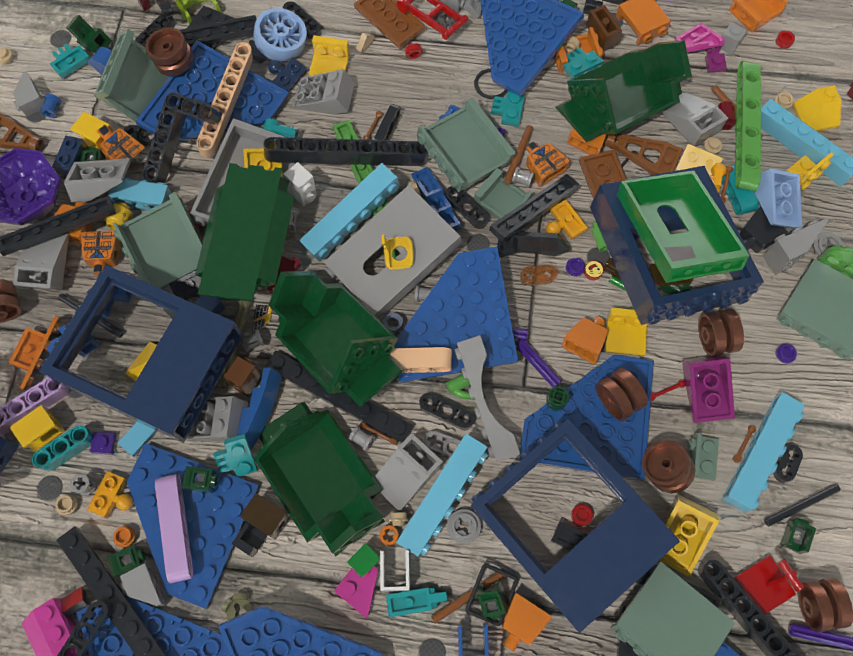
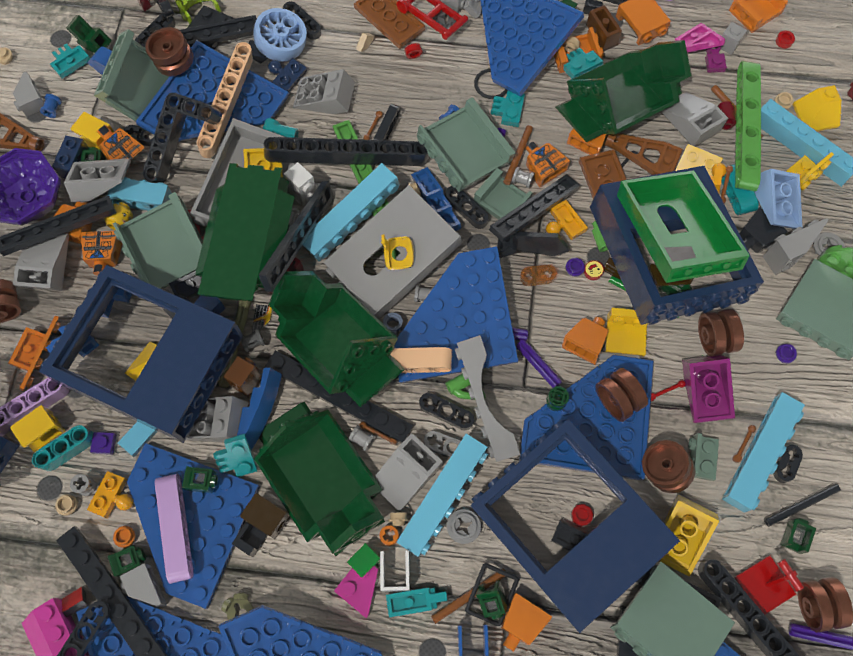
(102, 322): black piece -> none
(295, 237): none -> black plate
(329, 55): yellow bracket -> none
(713, 145): tan plate -> none

